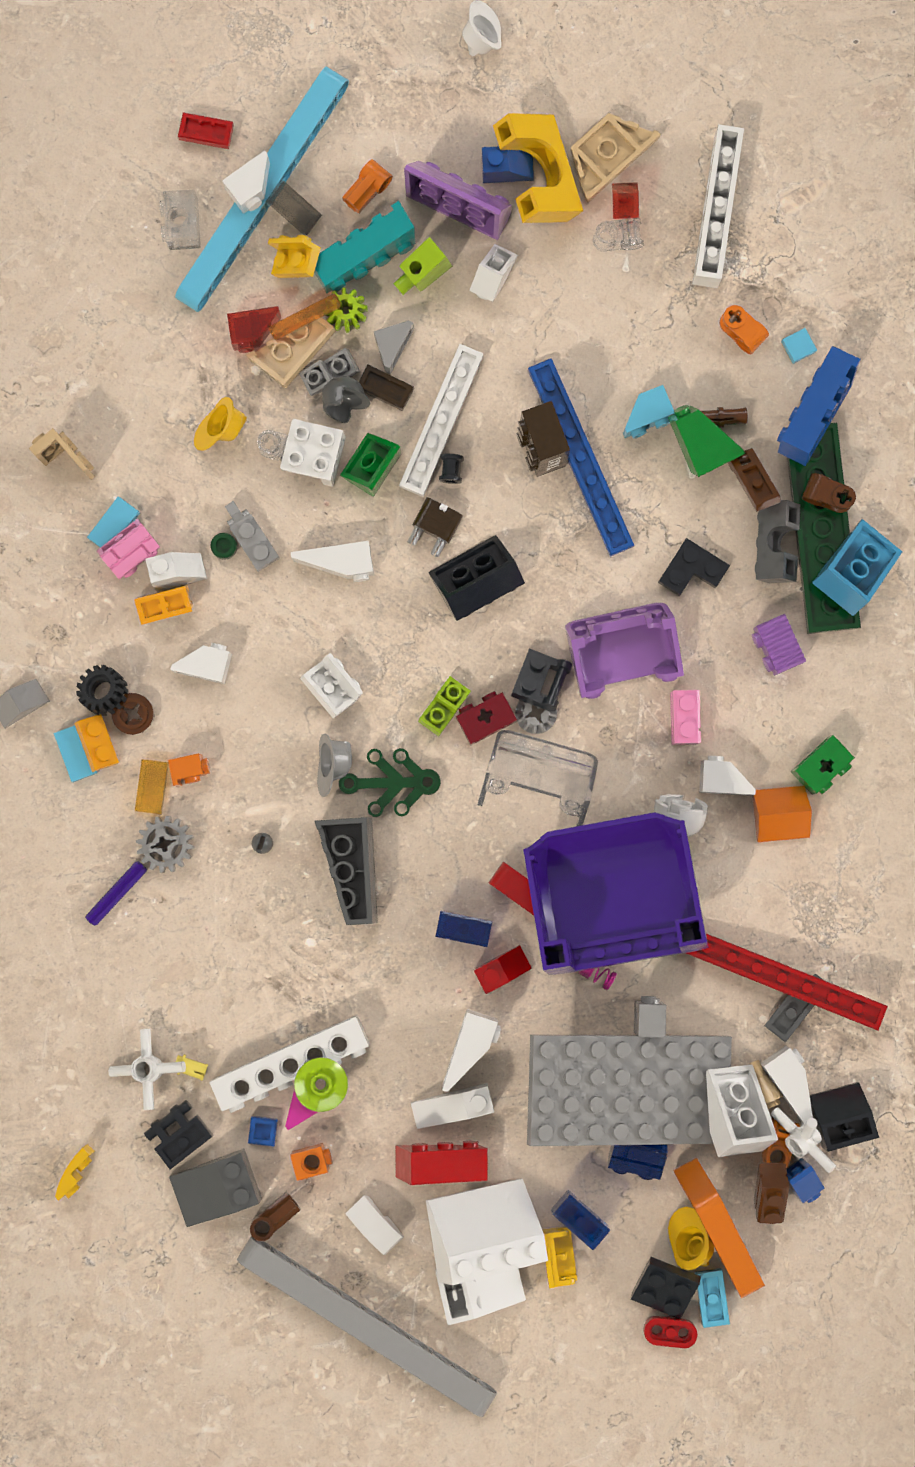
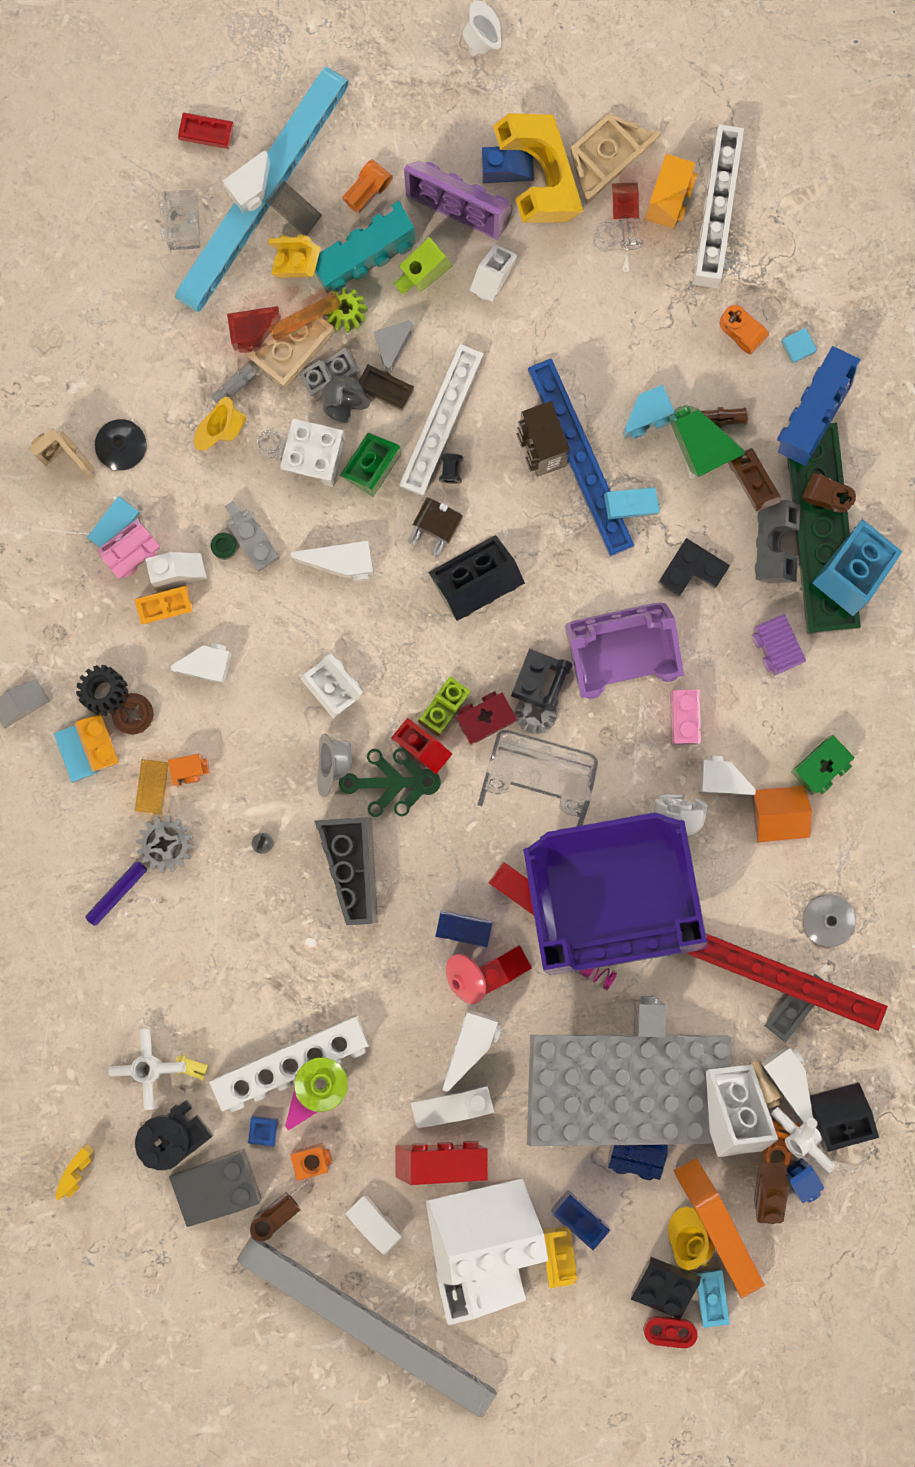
(129, 453): none -> black dish
(174, 1152): none -> black plate
(235, 383): none -> light grey axle
(422, 745): none -> red slope
(465, 978): none -> coral dish
(631, 503): none -> medium azure tile
(672, 185): none -> light orange slope
(816, 917): none -> light grey dish

